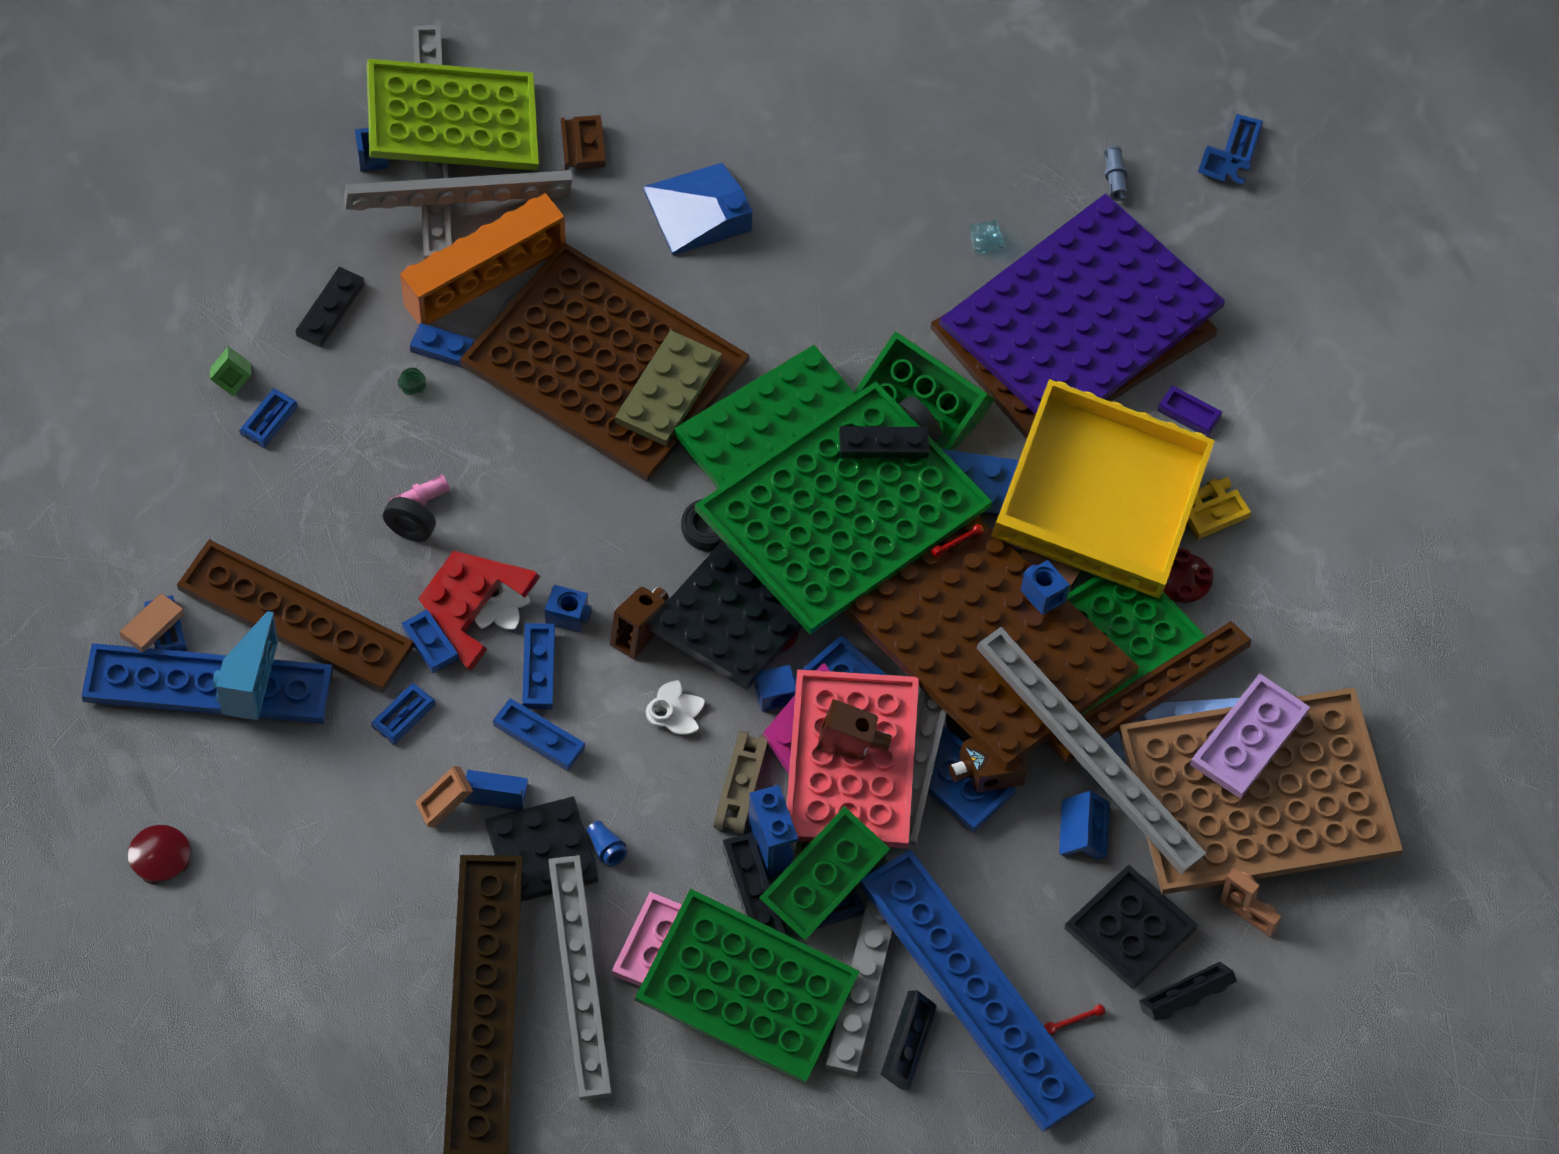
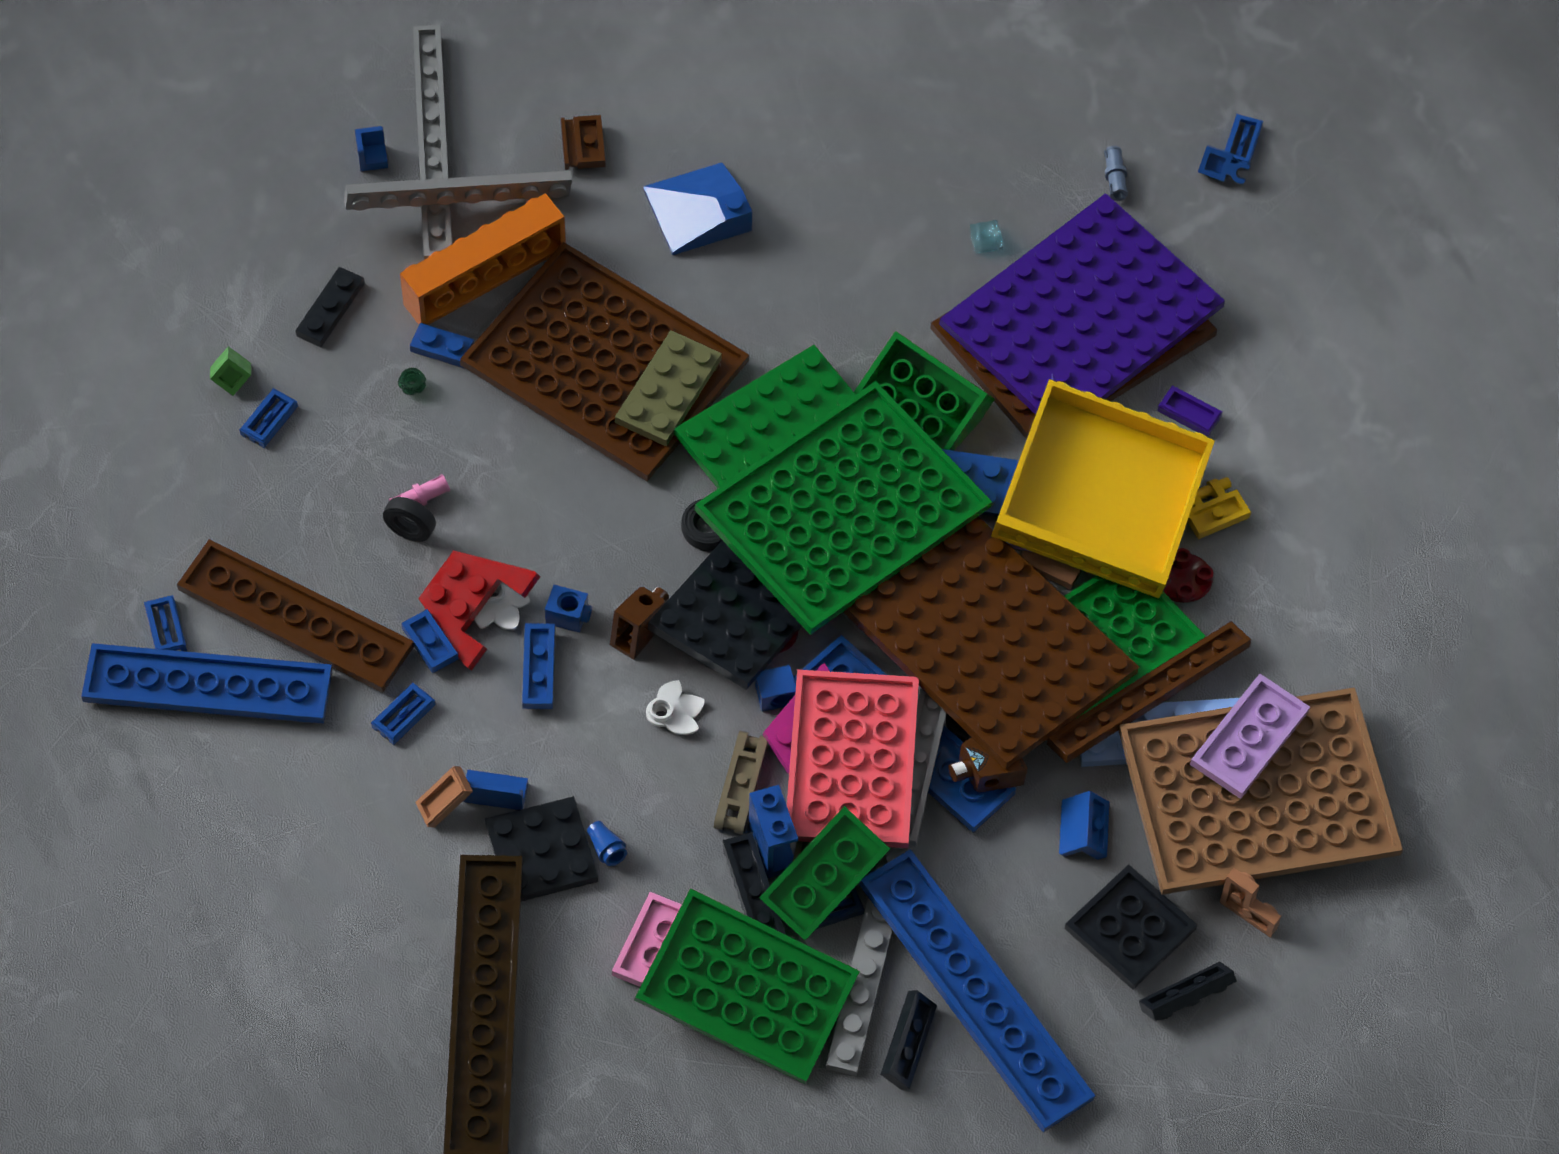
(151, 623): nougat tile -> none
(159, 853): dark red dish -> none
(246, 671): dark azure slope -> none
(451, 114): lime plate -> none
(539, 734): blue plate -> none
(579, 978): light grey plate -> none
(851, 732): reddish brown torso -> none
(883, 442): black plate -> none
(921, 416): black tyre -> none
(939, 550): red hinge -> none
(1051, 594): blue brick -> none
(1091, 751): light grey plate -> none
(1099, 1010): red hinge -> none

